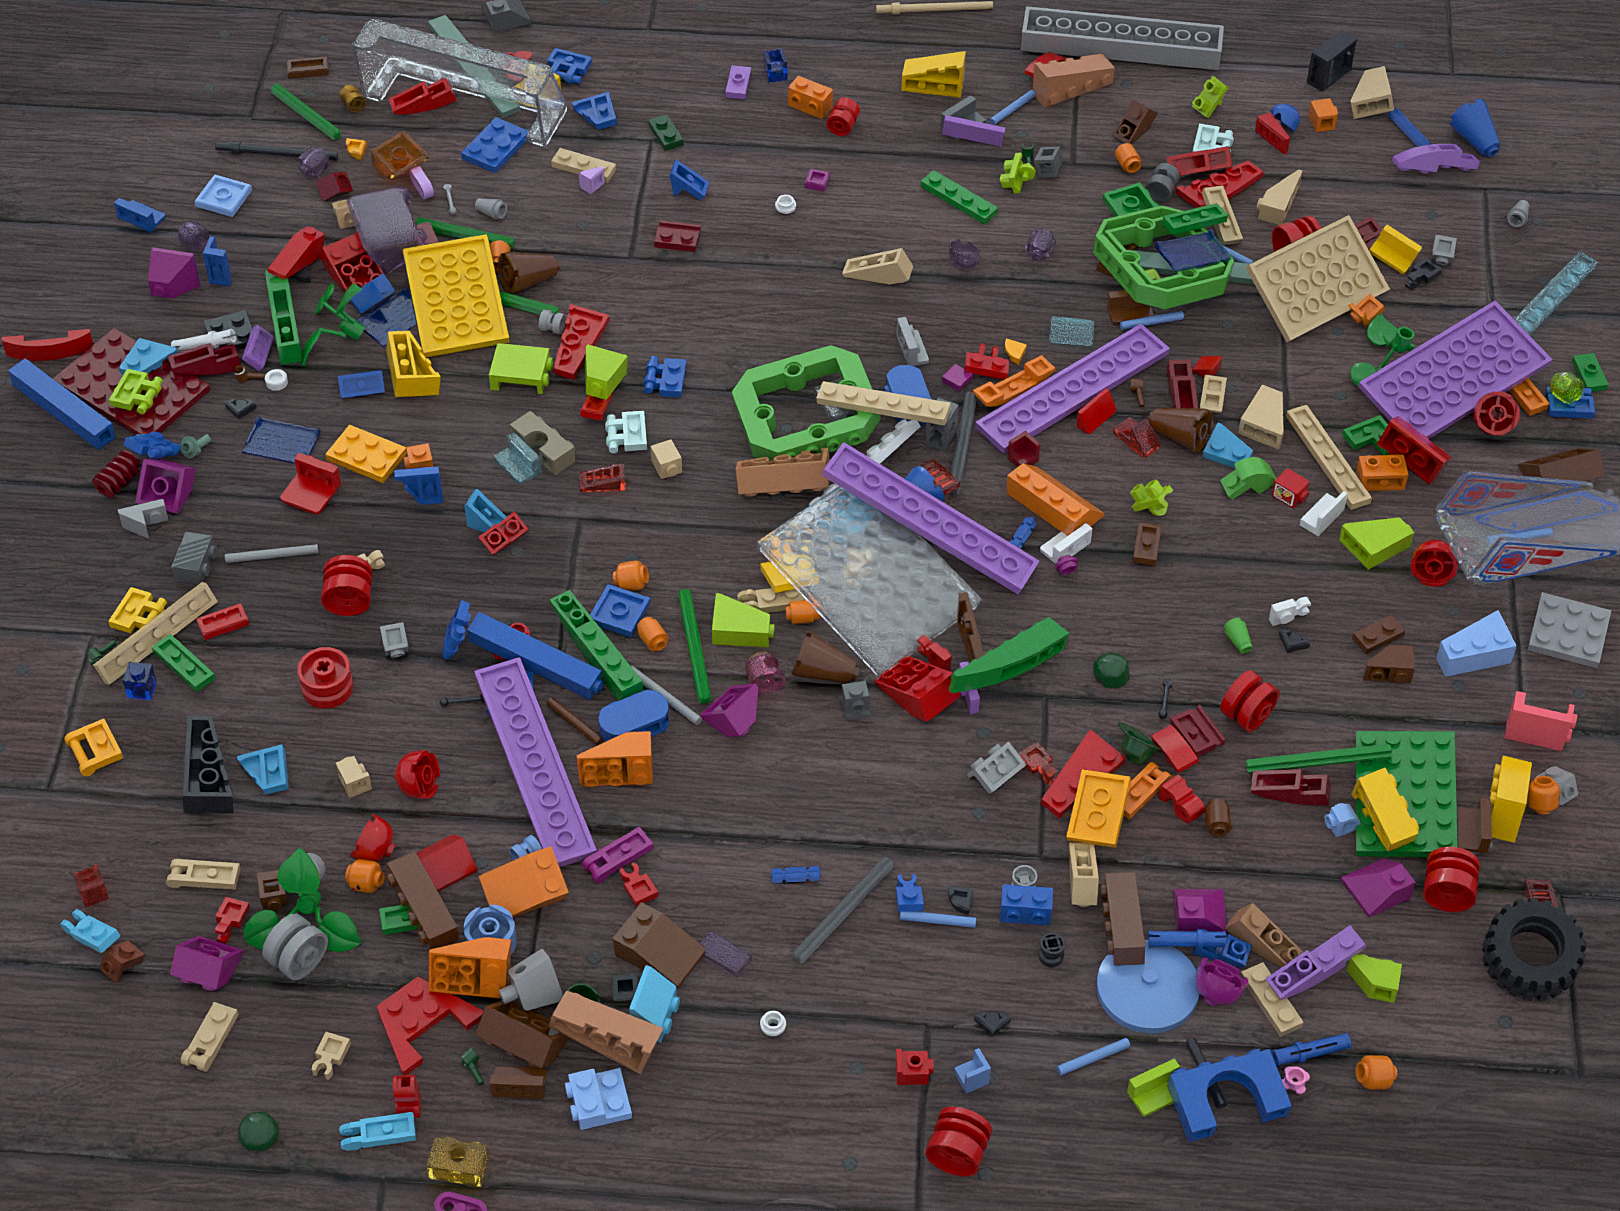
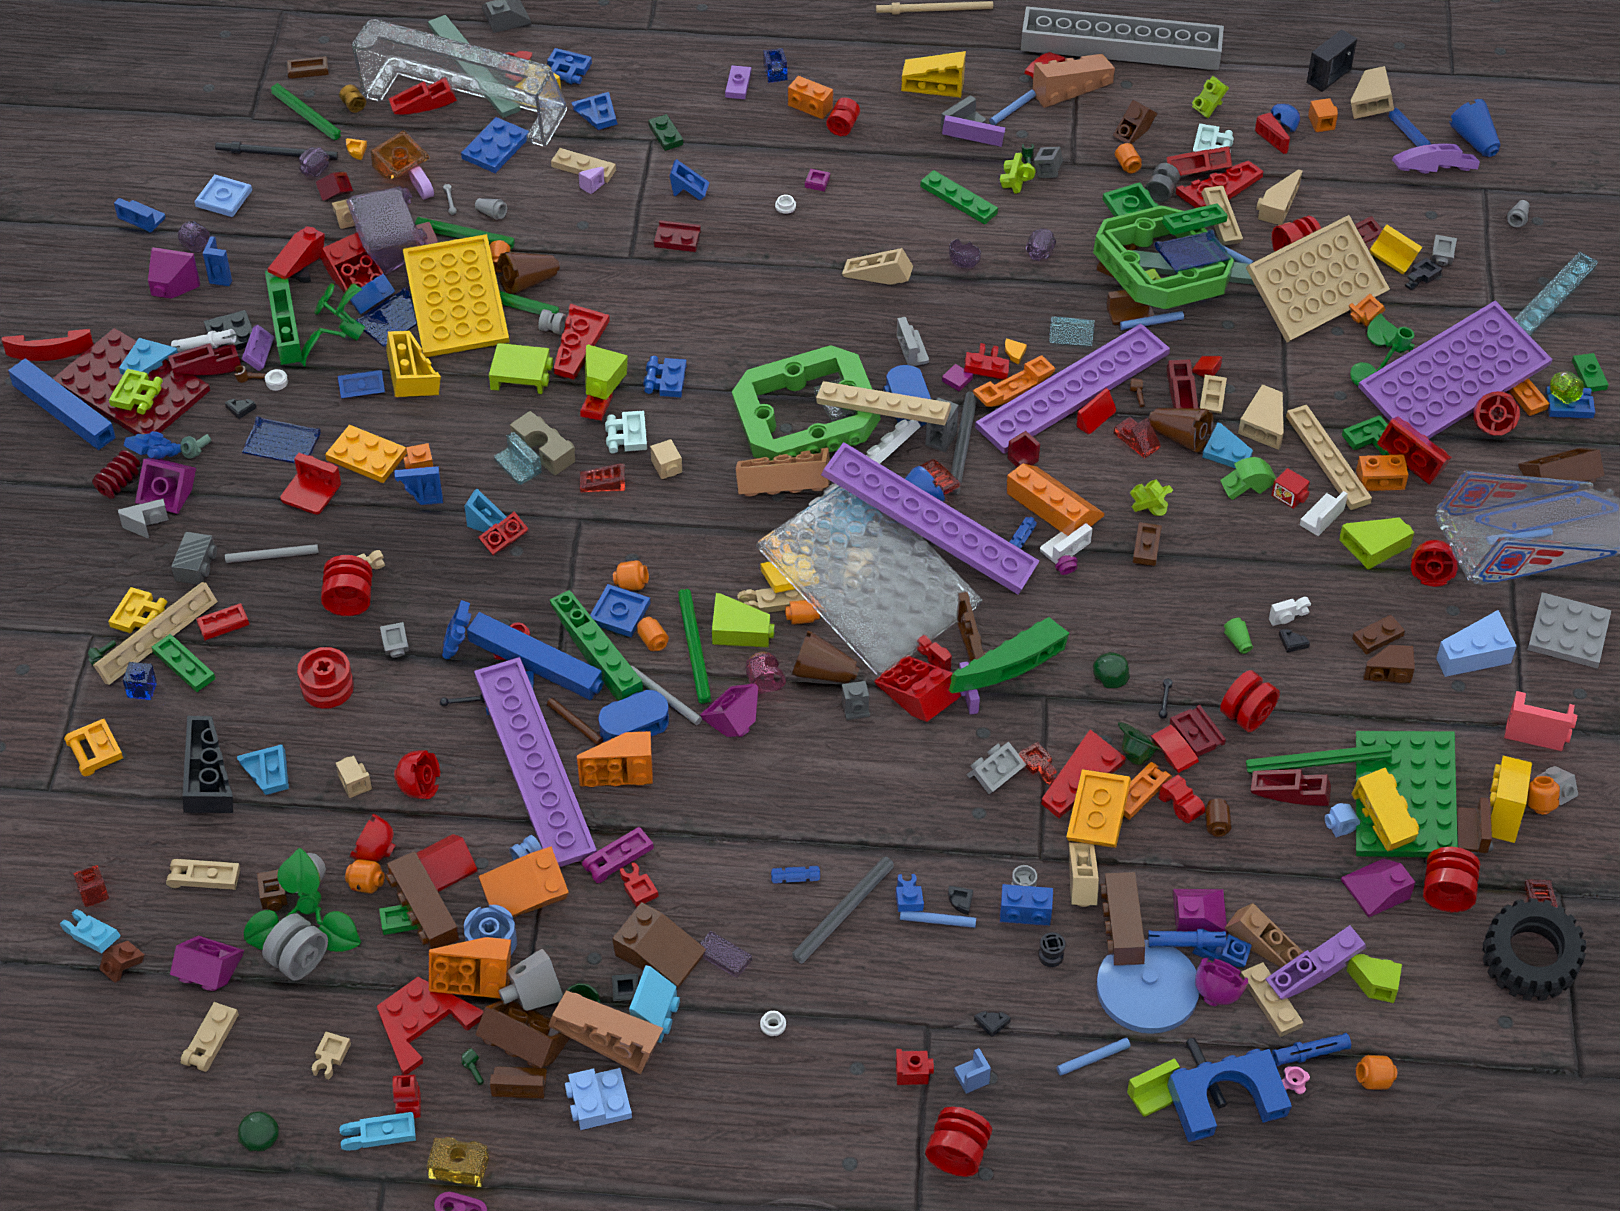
(230, 914): red plate -> none

